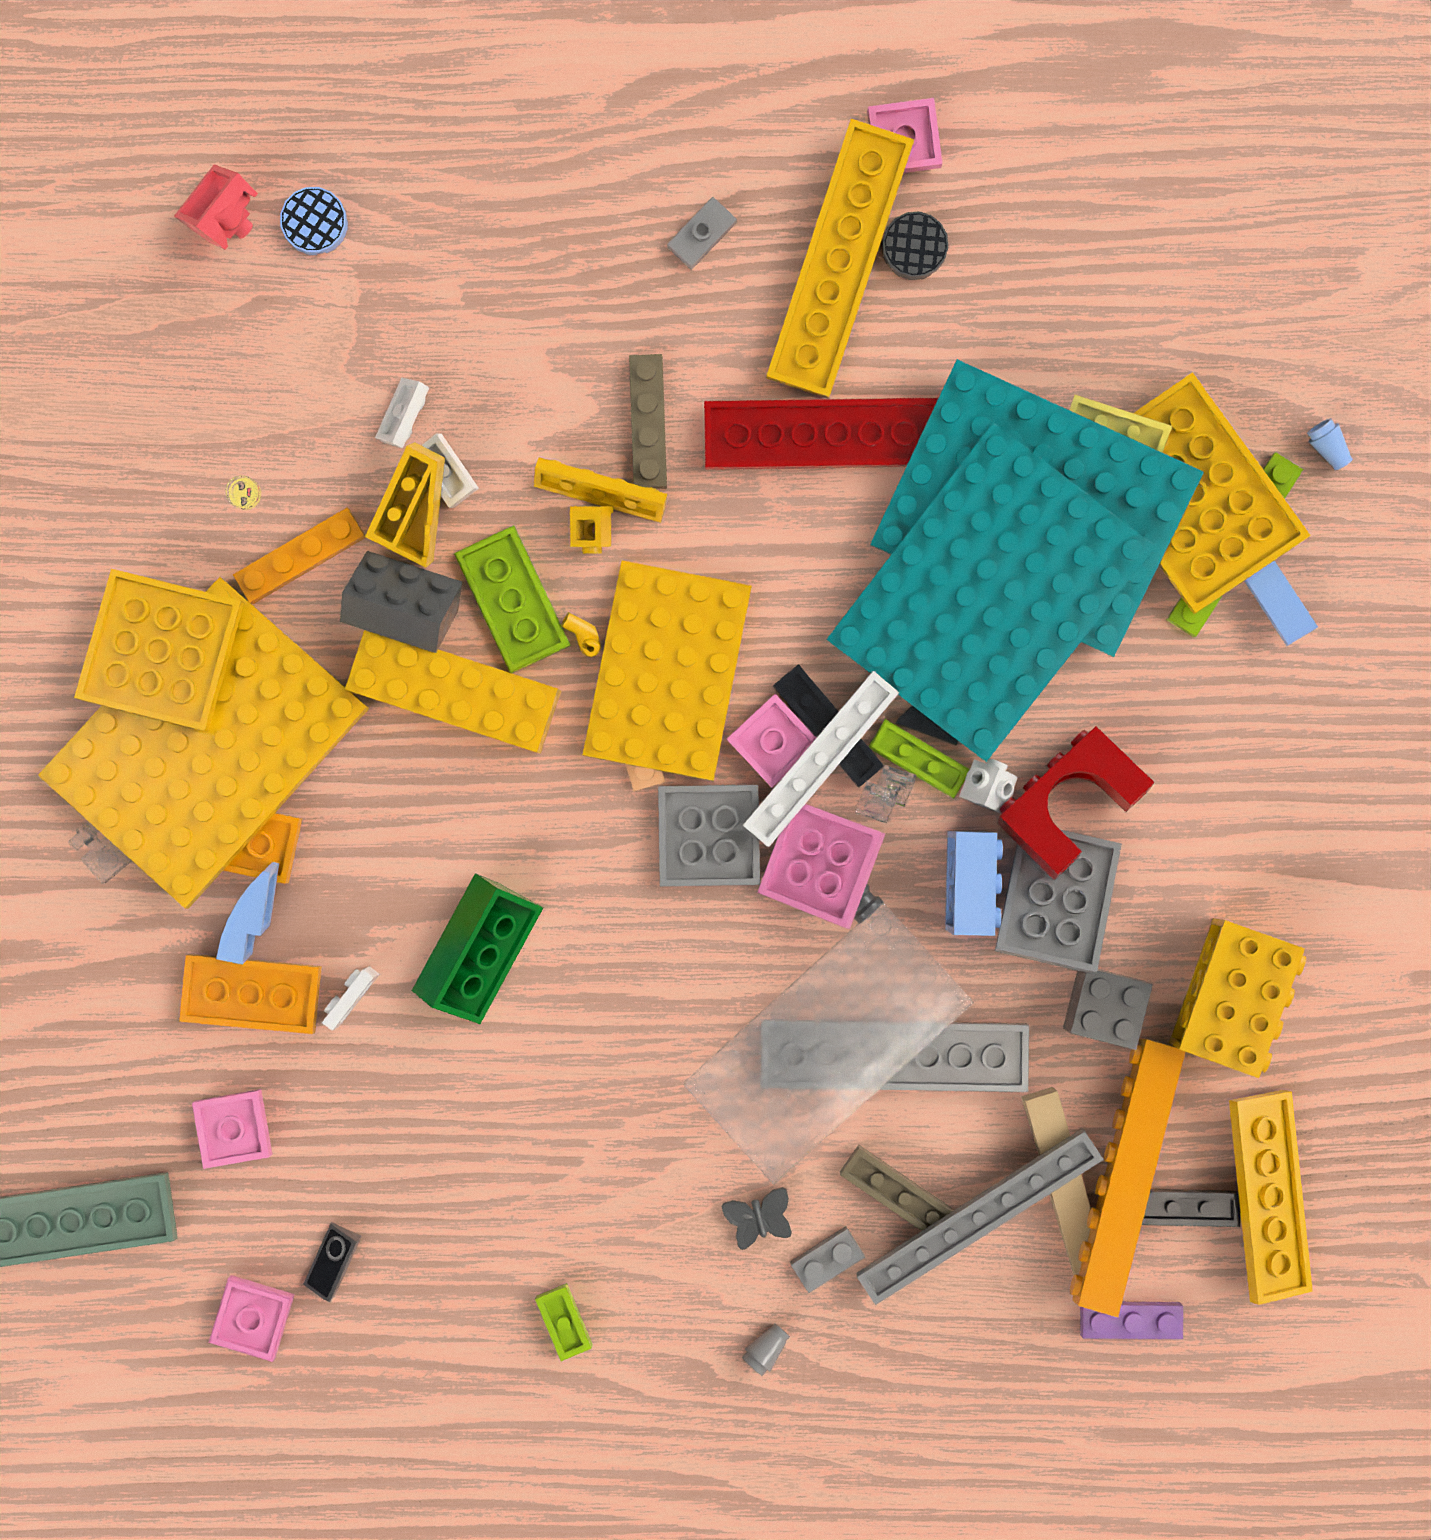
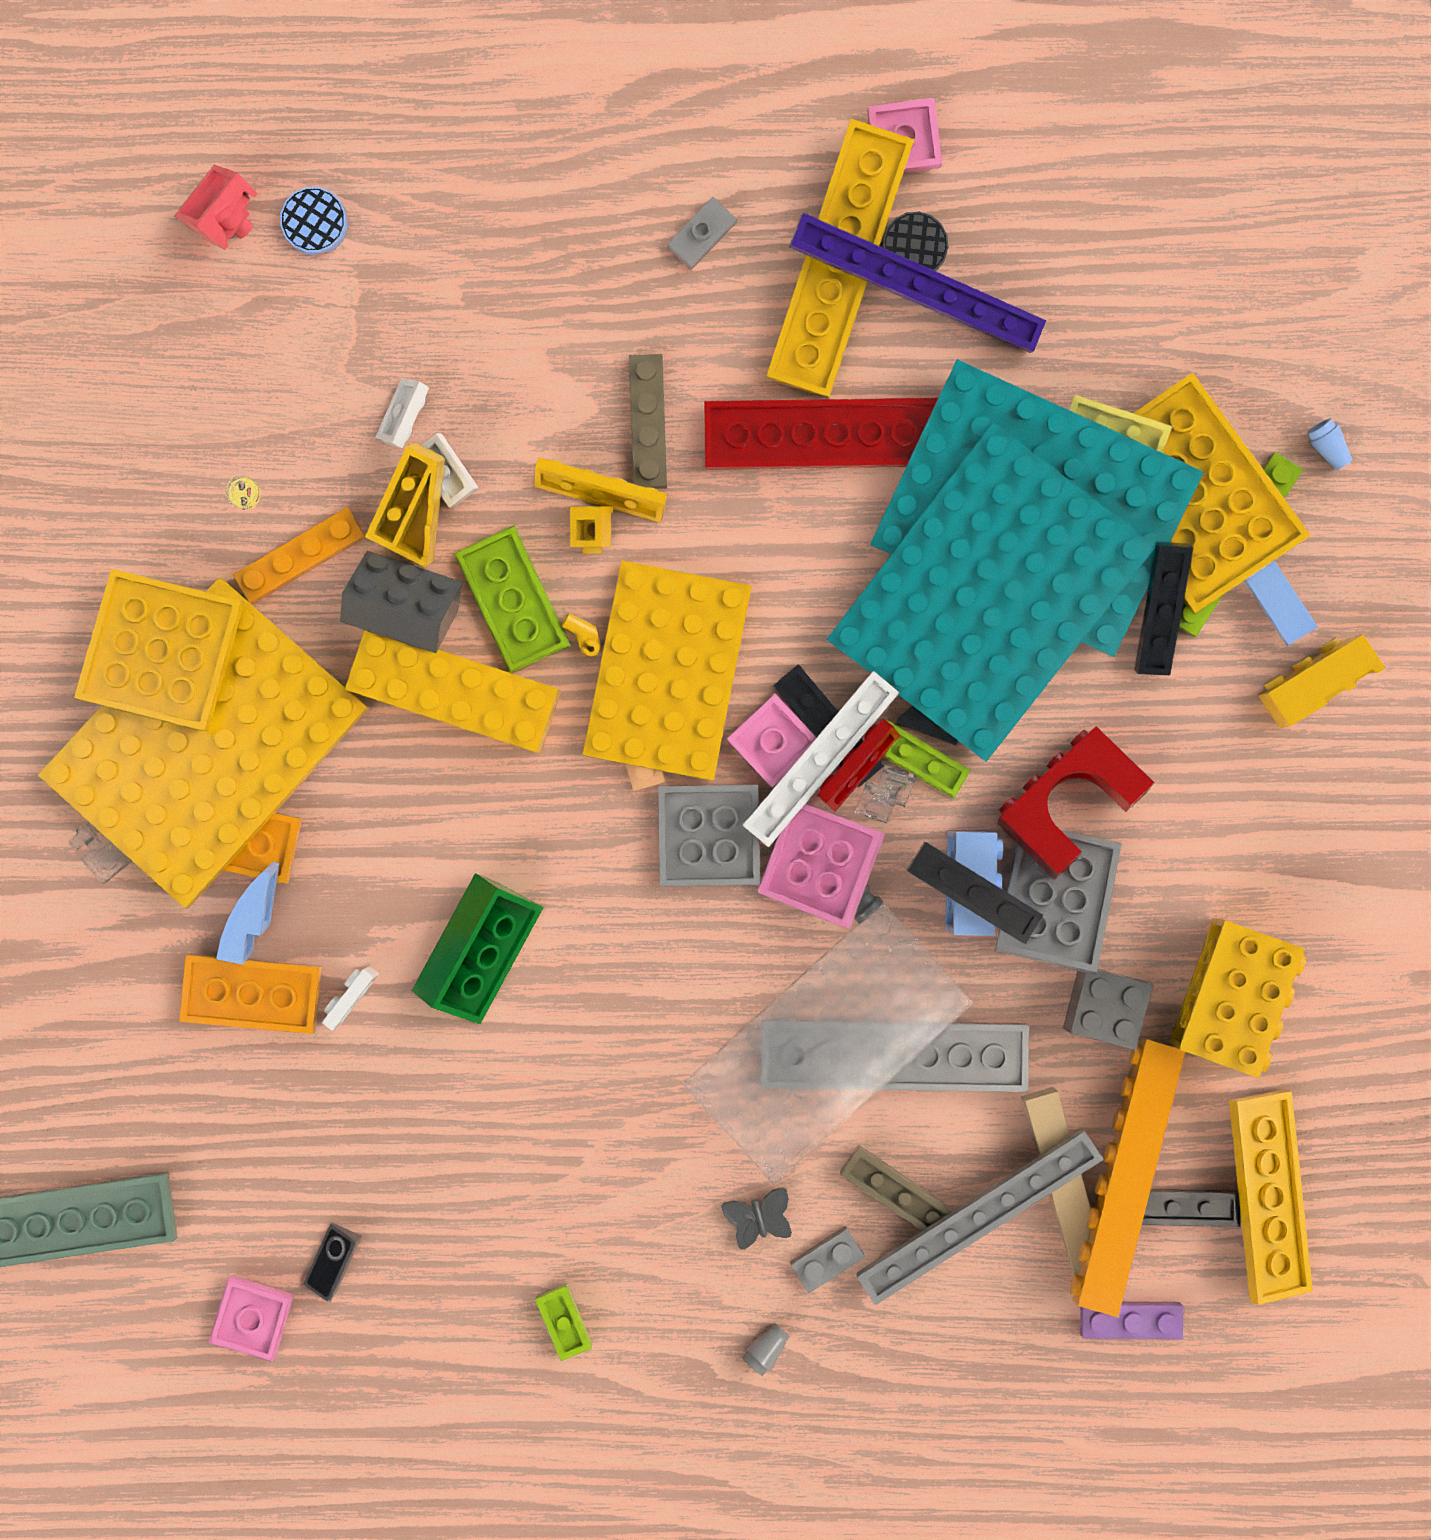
(232, 1128): bright pink plate -> none
(858, 764): none -> red plate
(917, 283): none -> dark purple plate
(974, 892): none -> black plate
(988, 784): white brick -> none
(1163, 608): none -> black plate
(1319, 679): none -> yellow wedge

